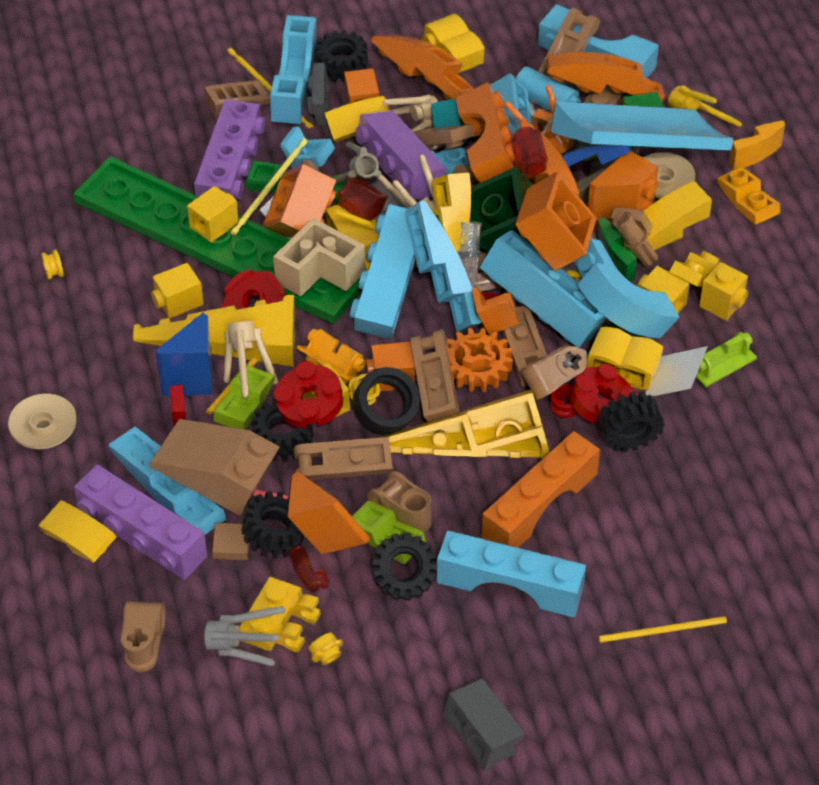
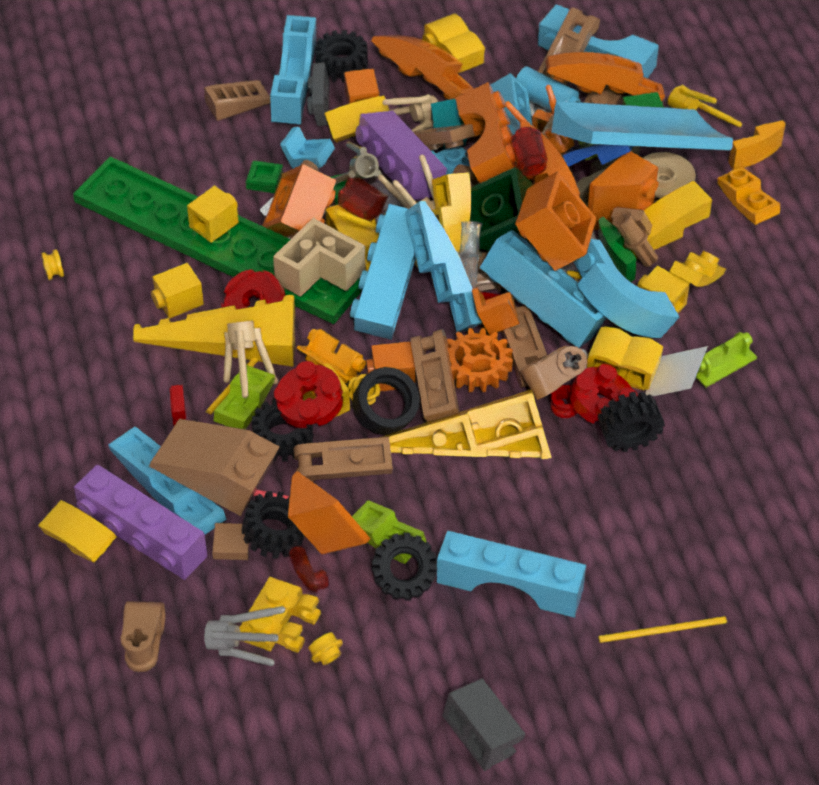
(41, 411): tan dish -> none
(187, 359): blue slope -> none
(231, 148): medium lavender brick -> none
(254, 73): yellow piece -> none
(269, 186): light yellow piece -> none
(406, 499): medium nougat piece -> none
(518, 510): orange arch -> none
(724, 291): yellow brick -> none

